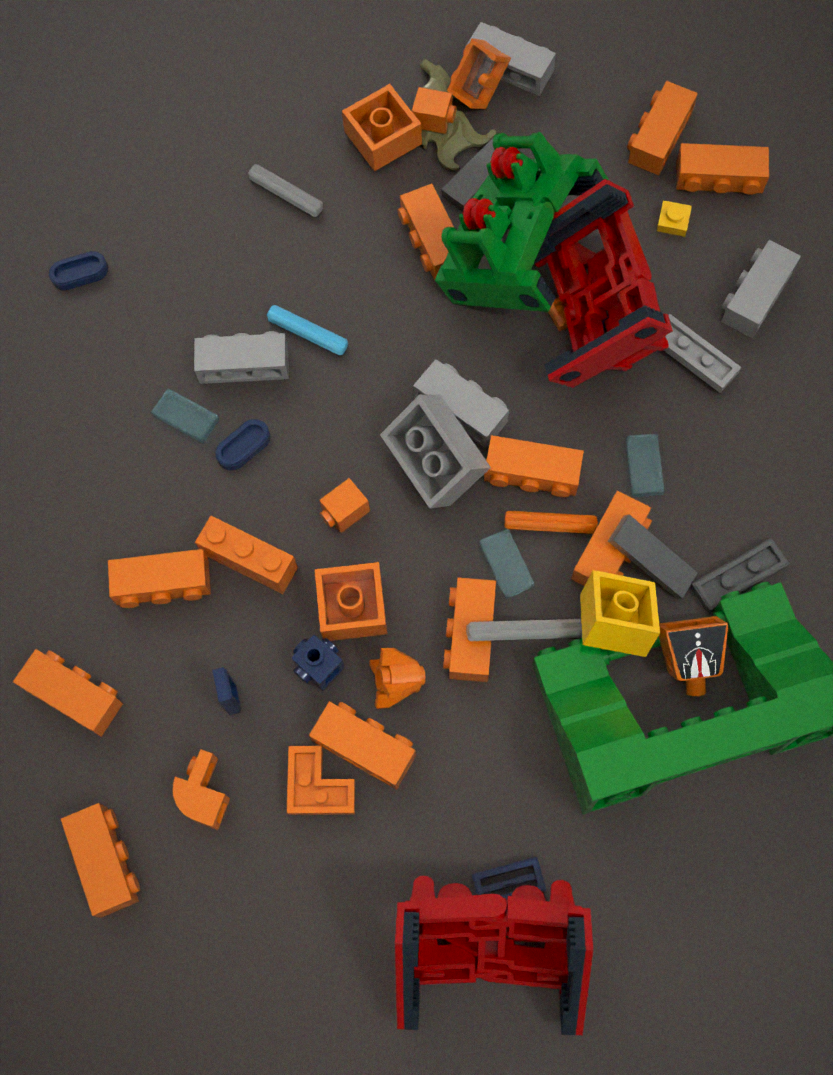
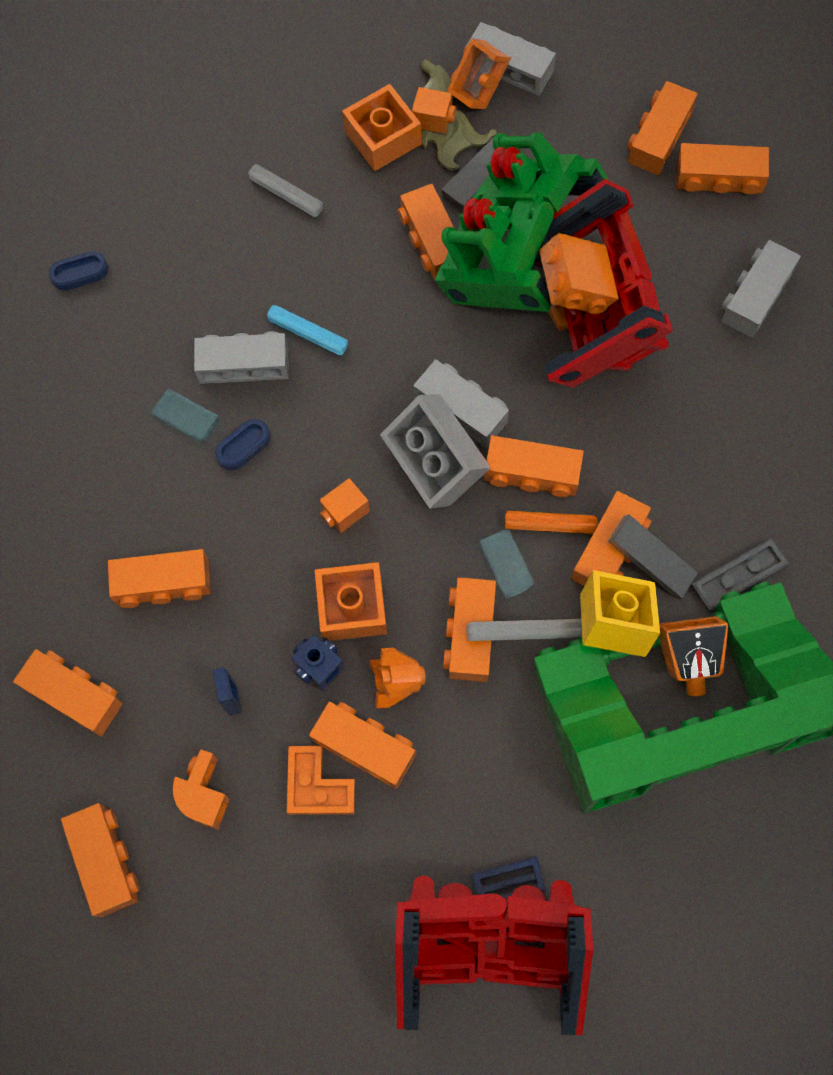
(247, 554): orange brick -> none
(578, 274): none -> orange brick
(644, 465): clear light blue tile -> none
(674, 218): yellow plate -> none
(700, 356): light grey plate -> none

